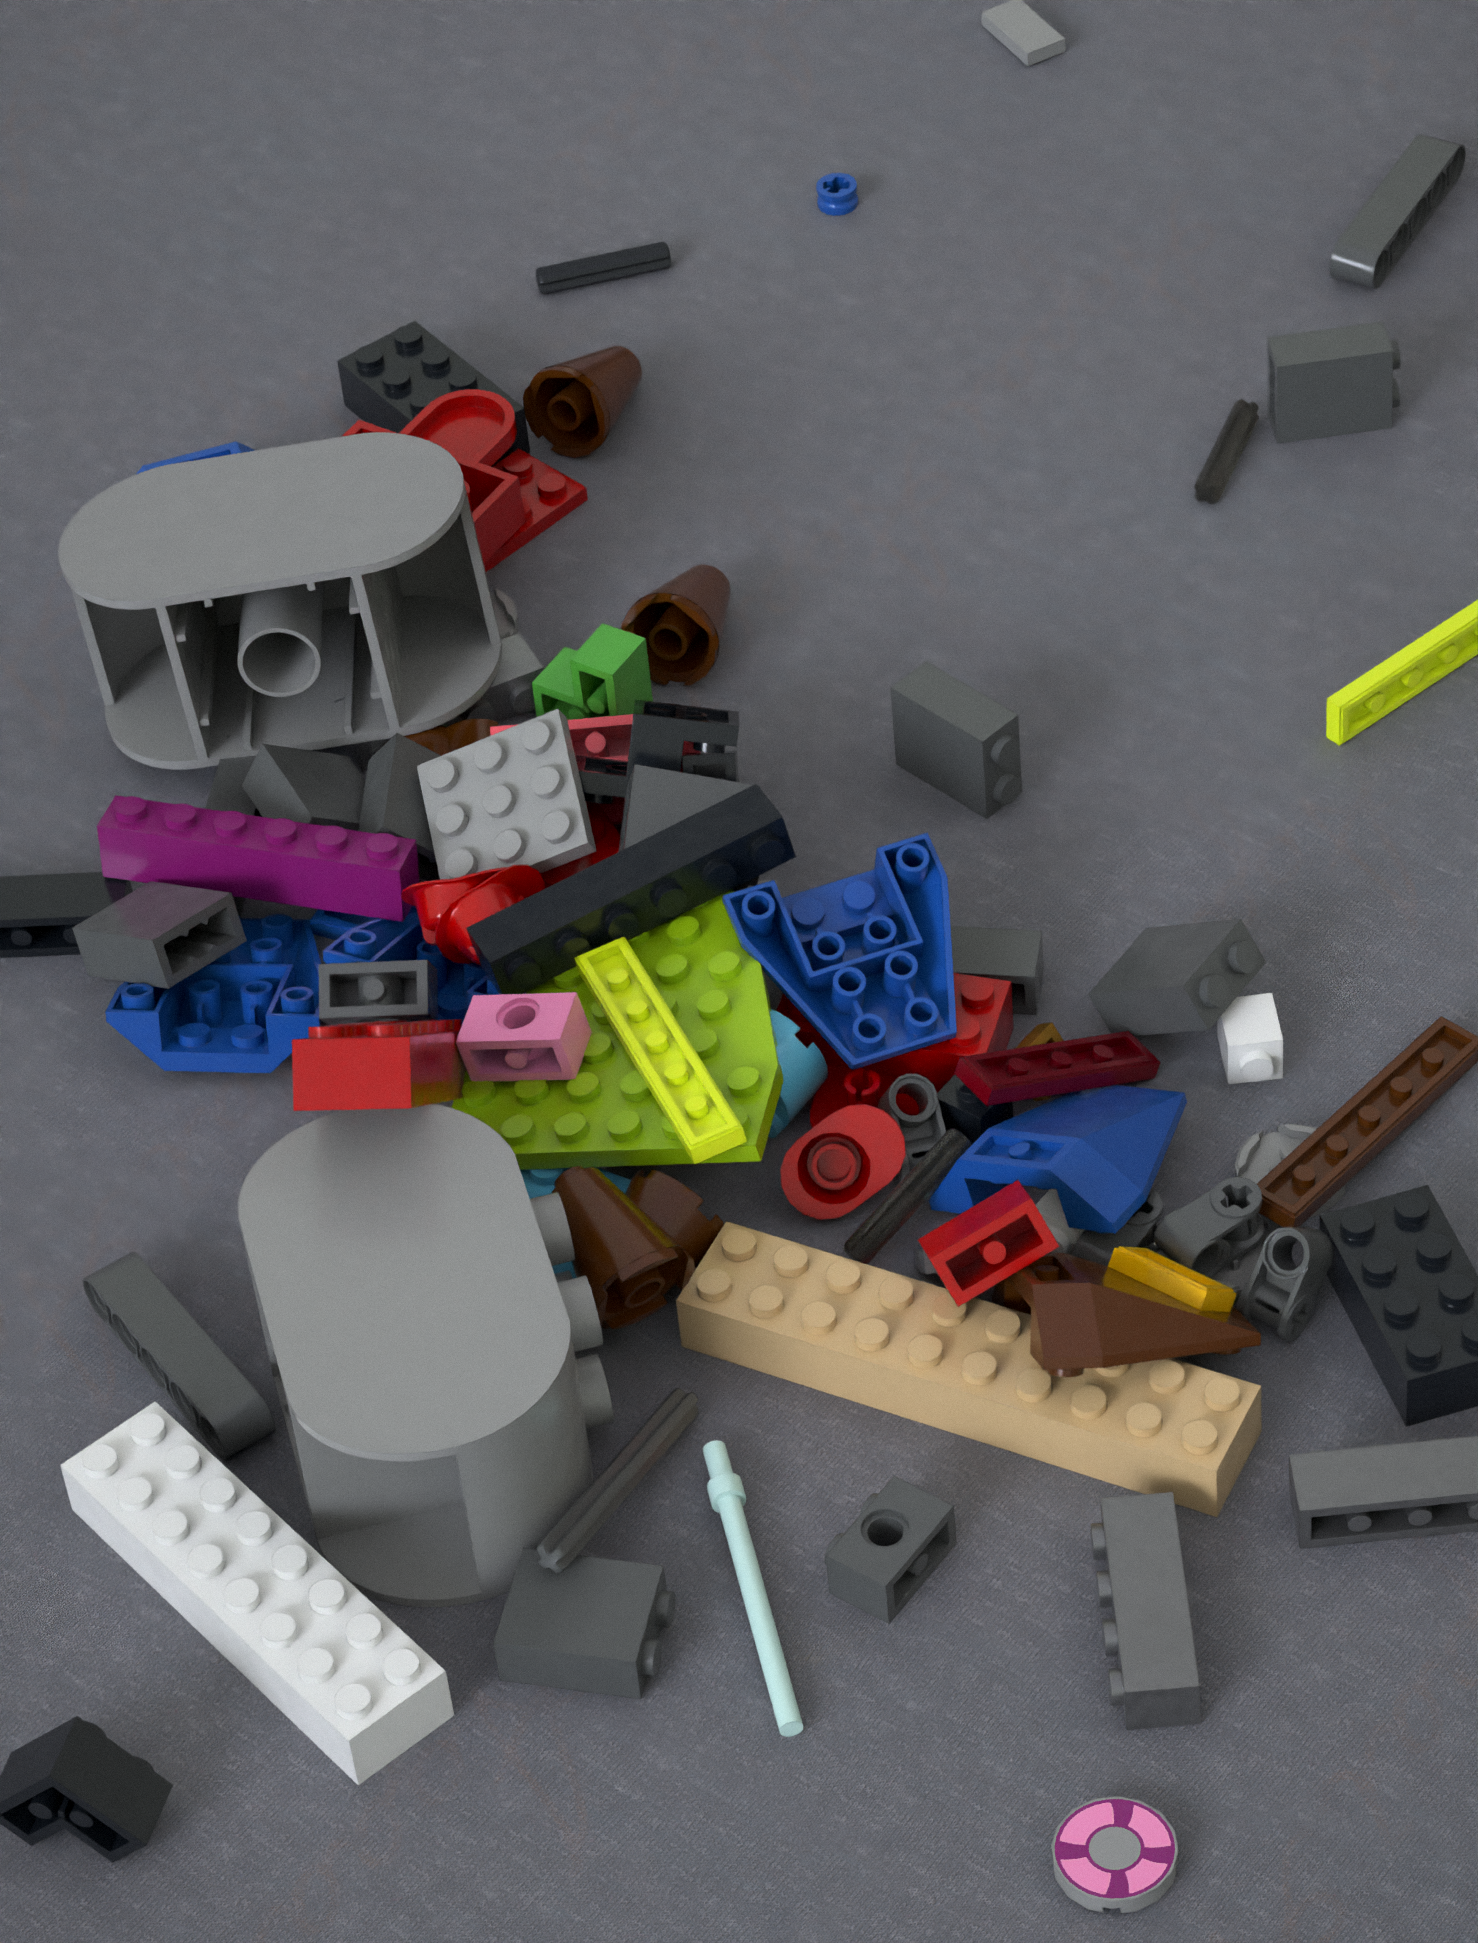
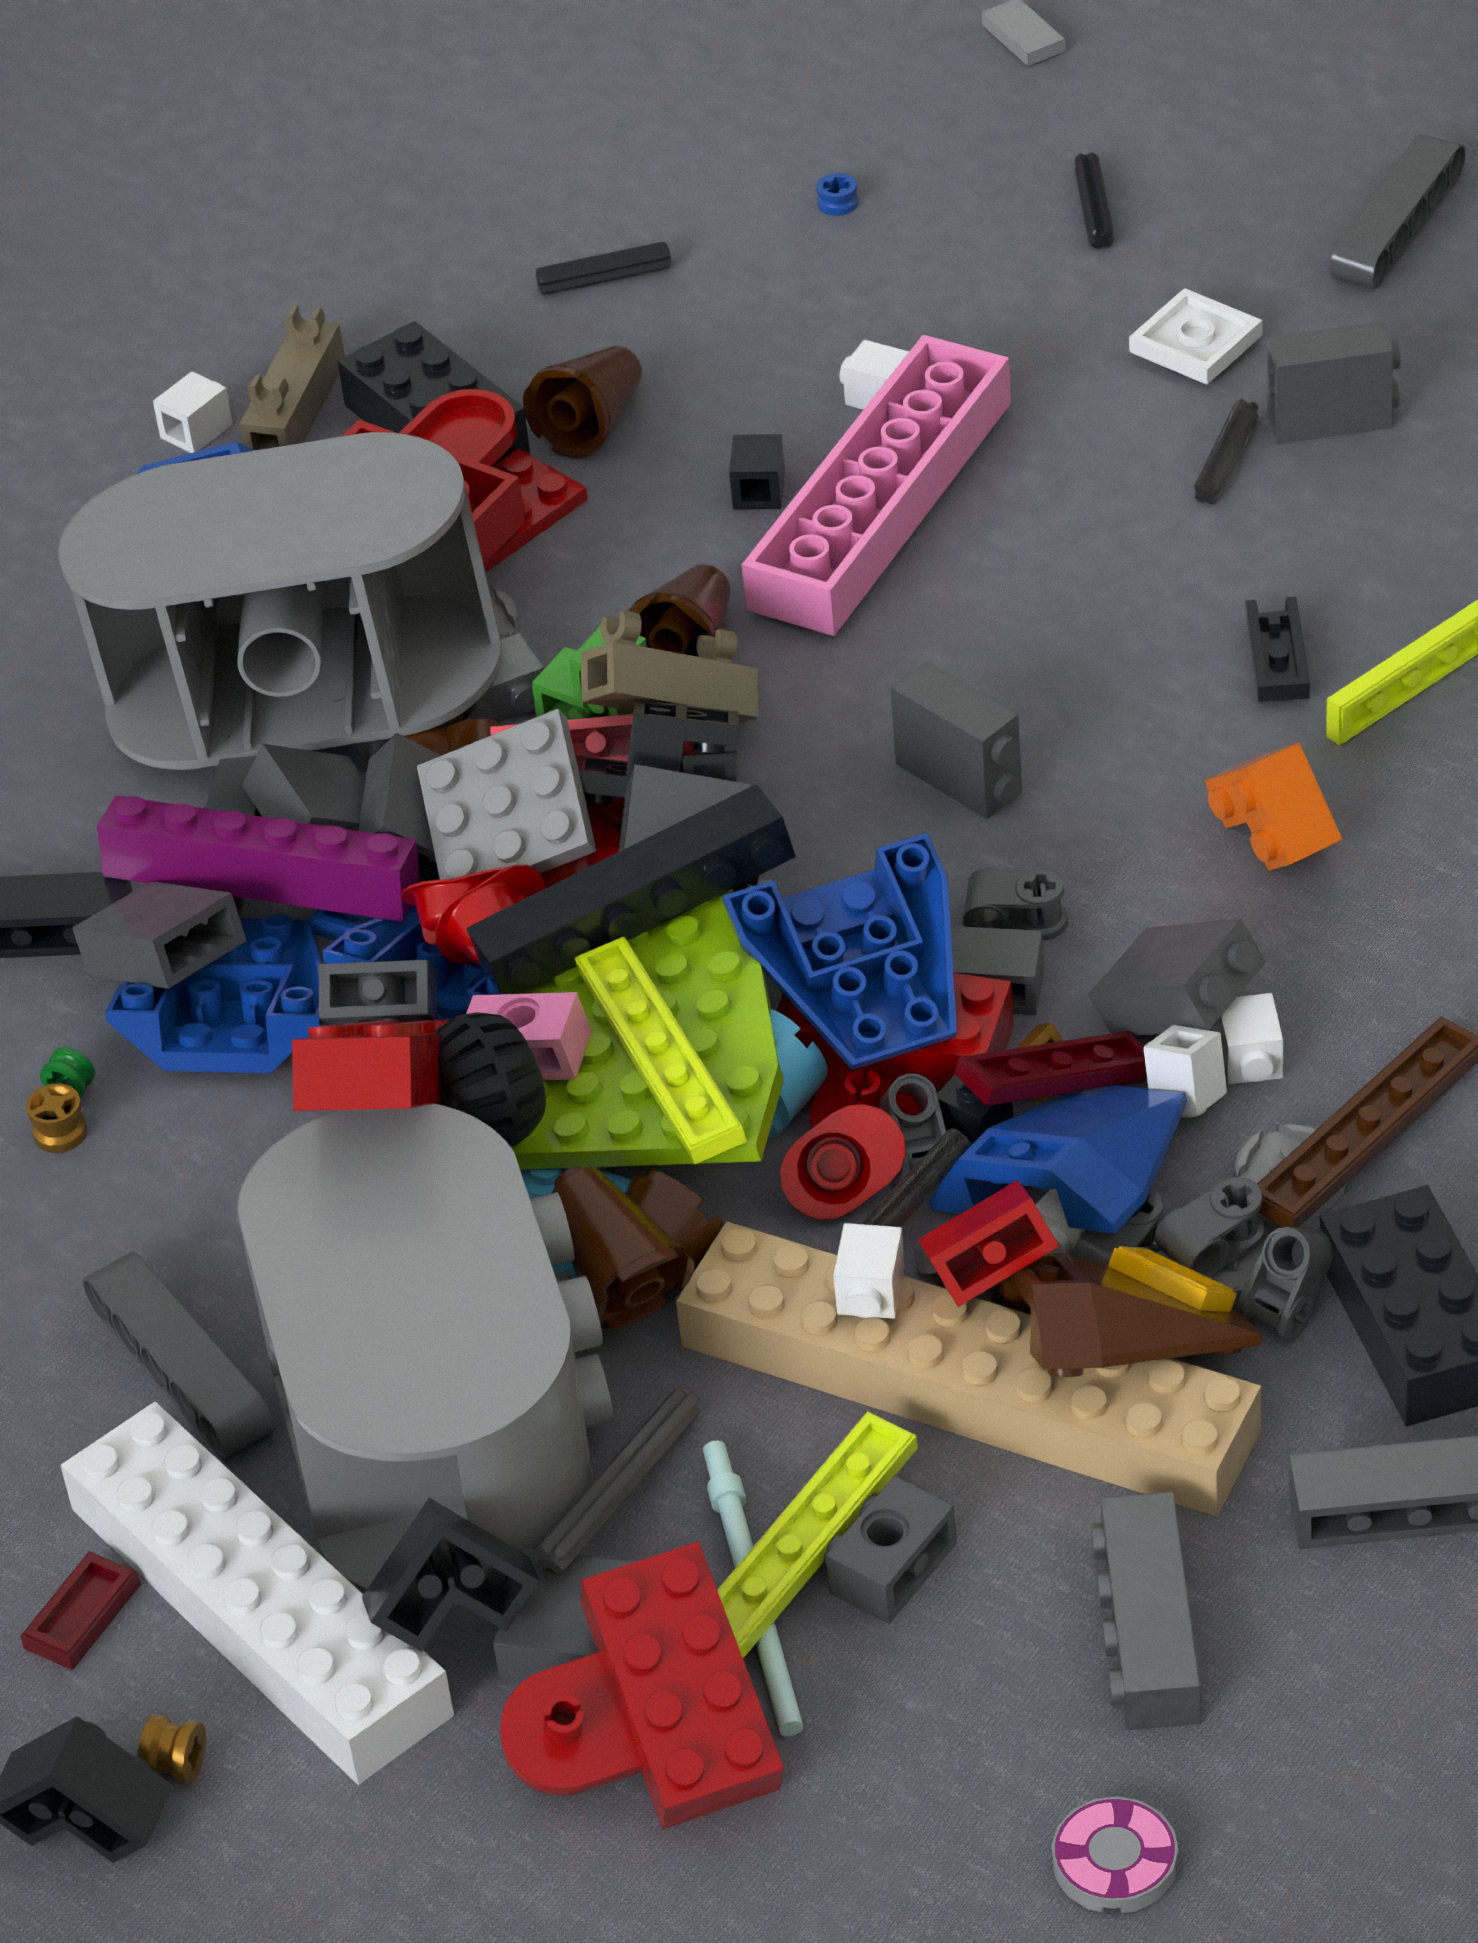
(56, 1118): none -> pearl gold wheel
(68, 1068): none -> green bush
(80, 1610): none -> dark red tile
(173, 1747): none -> pearl gold wheel
(193, 412): none -> white brick
(295, 383): none -> dark tan brick
(444, 1563): none -> black brick
(491, 1074): none -> black wheel
(624, 672): none -> dark tan brick
(653, 1700): none -> red brick
(757, 471): none -> black brick
(801, 1534): none -> neon yellow tile
(867, 371): none -> white brick
(869, 1270): none -> white brick
(876, 485): none -> bright pink brick
(1015, 901): none -> dark grey piece
(1094, 200): none -> black axle
(1188, 1063): none -> white brick
(1195, 336): none -> white plate
(1278, 652): none -> black hinge
(1278, 803): none -> orange brick

